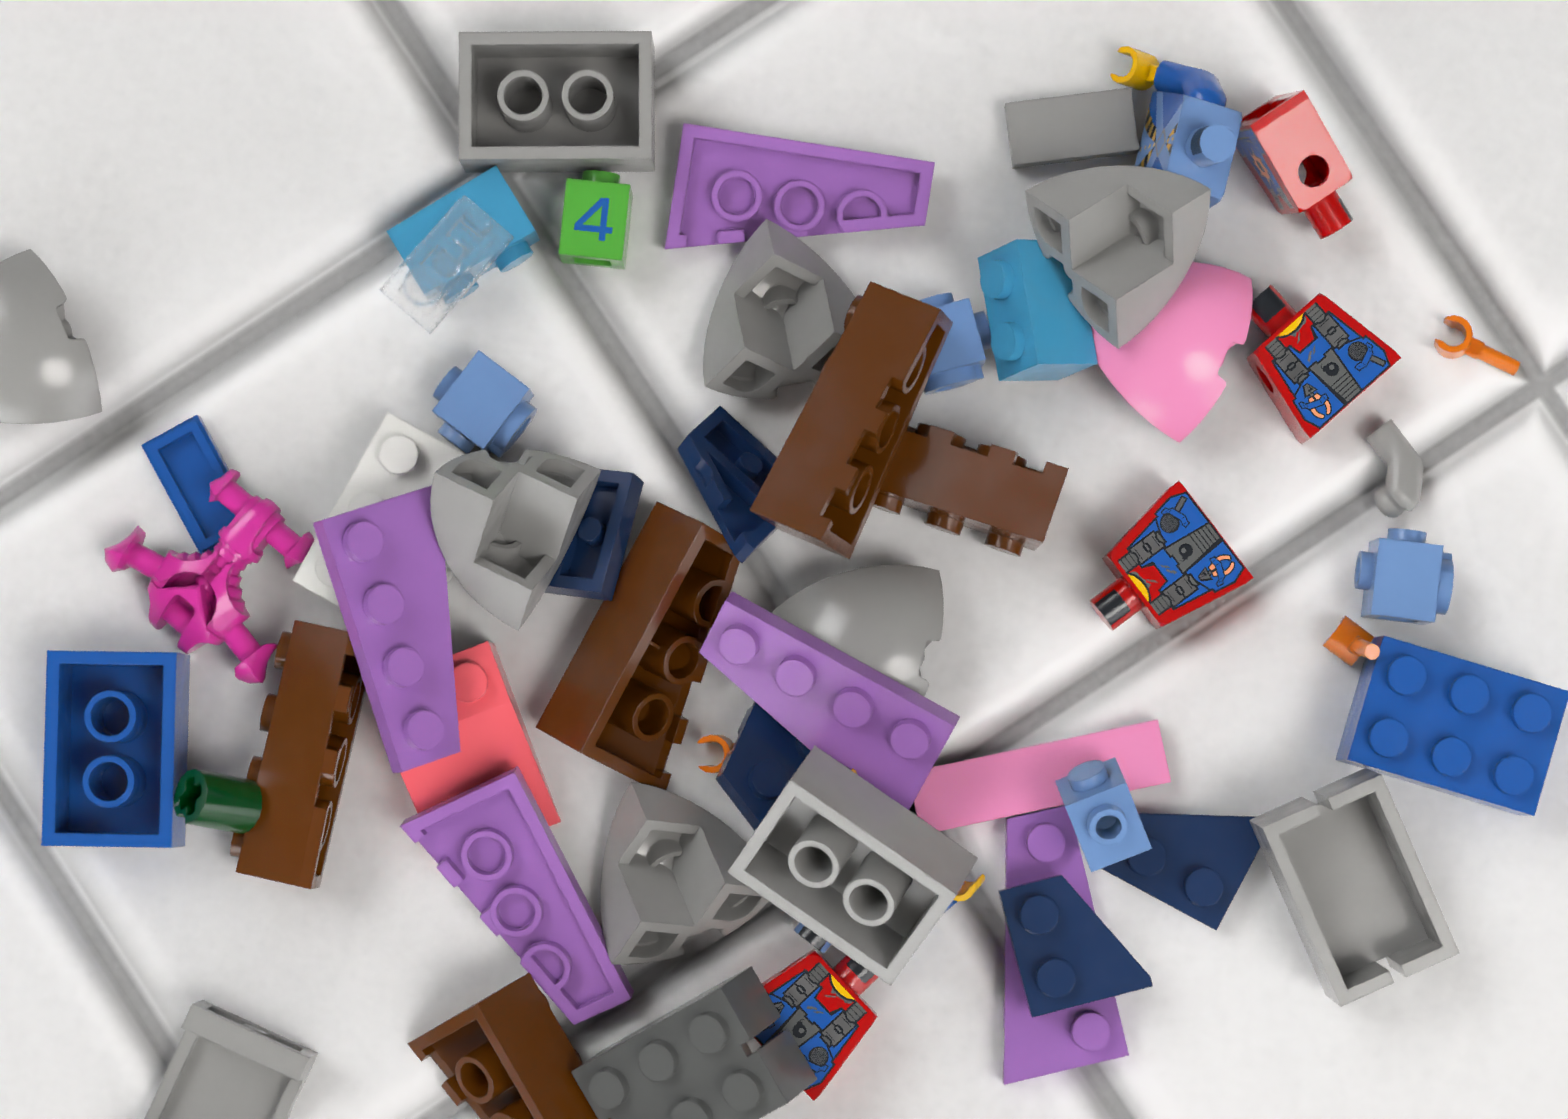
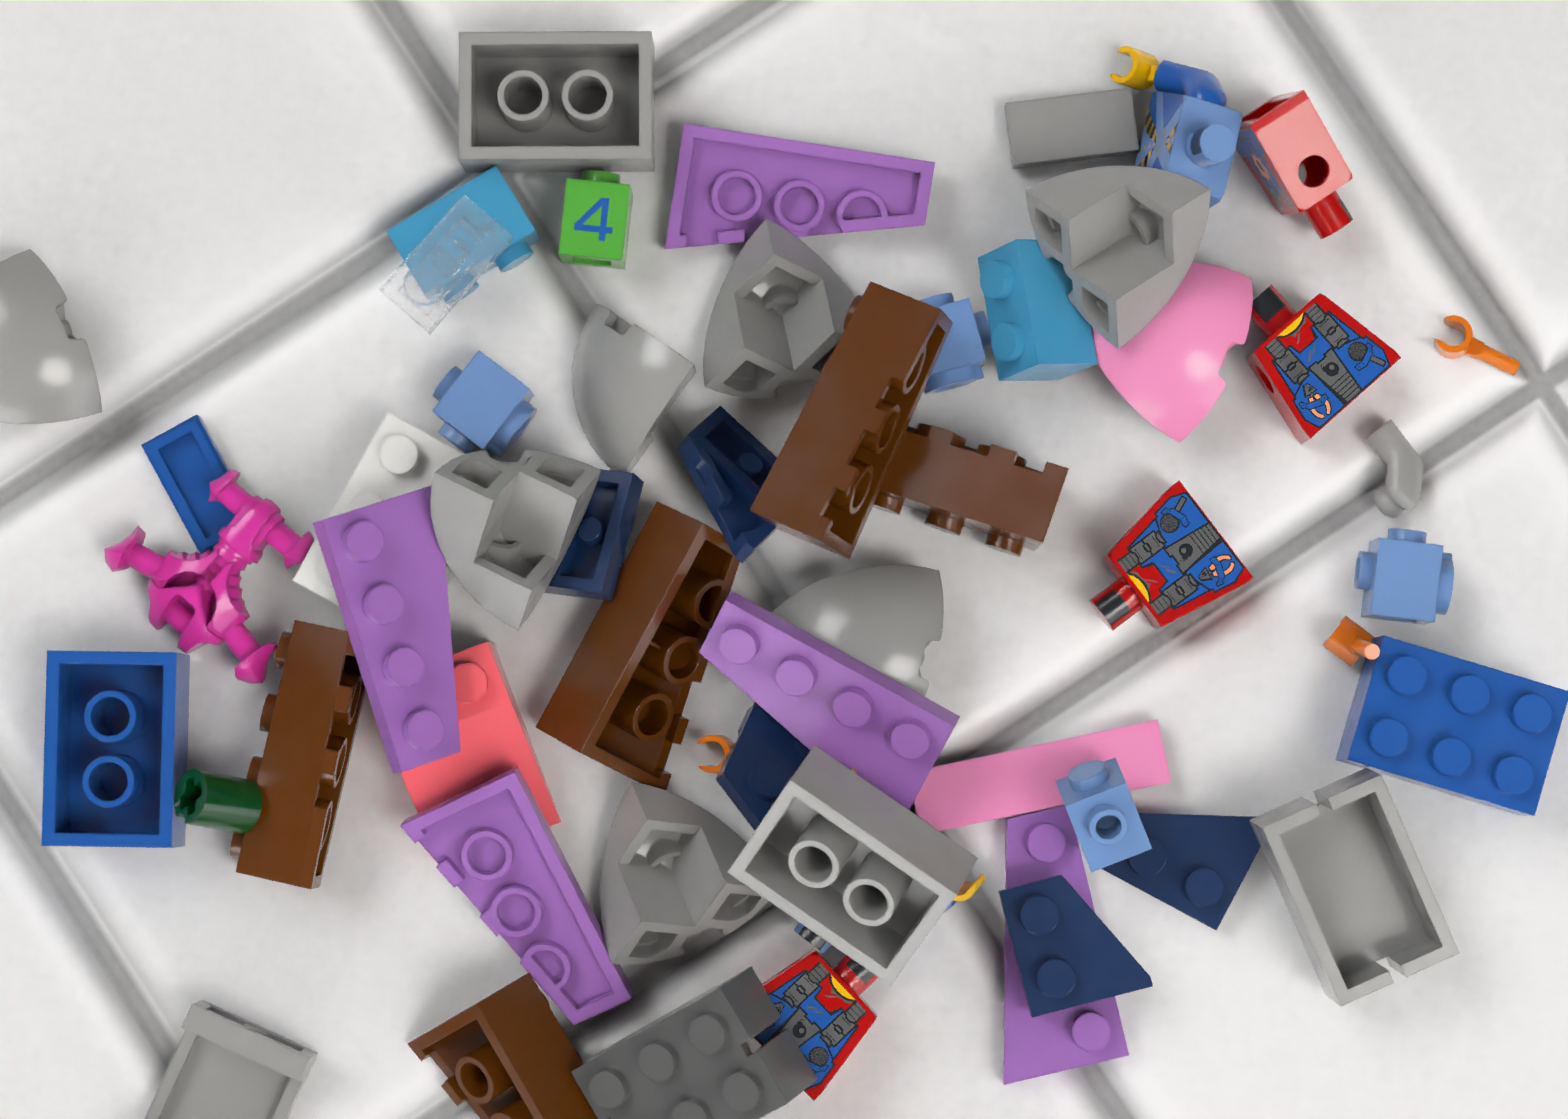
(623, 386): none -> light grey brick

